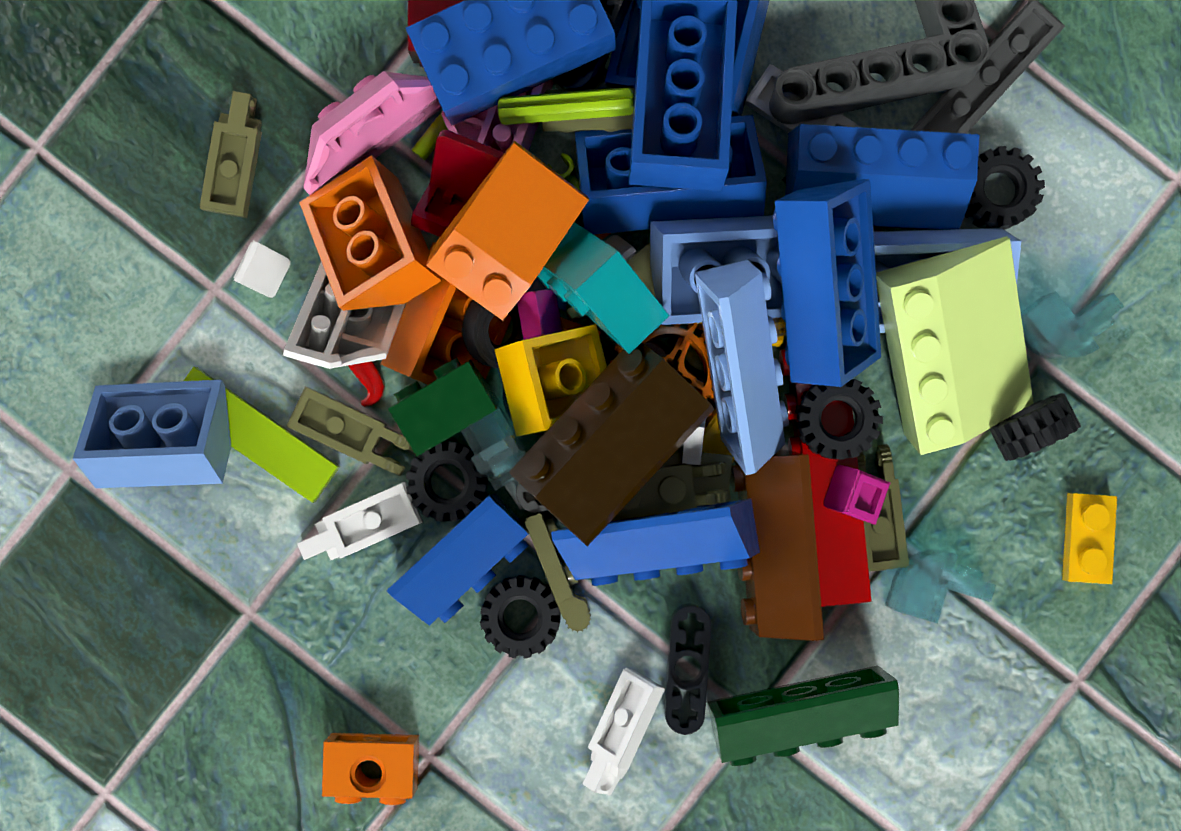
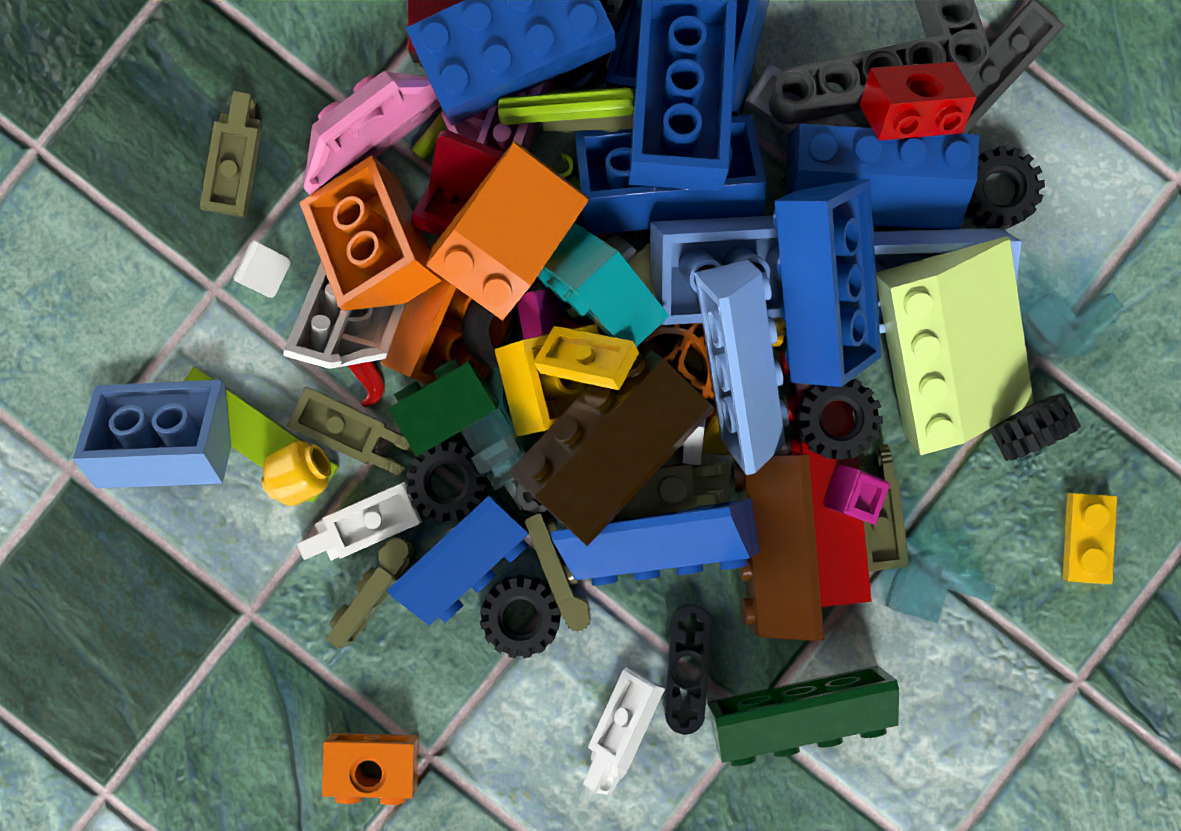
(296, 473): none -> yellow head
(372, 587): none -> olive hinge
(586, 357): none -> yellow plate
(917, 100): none -> red brick

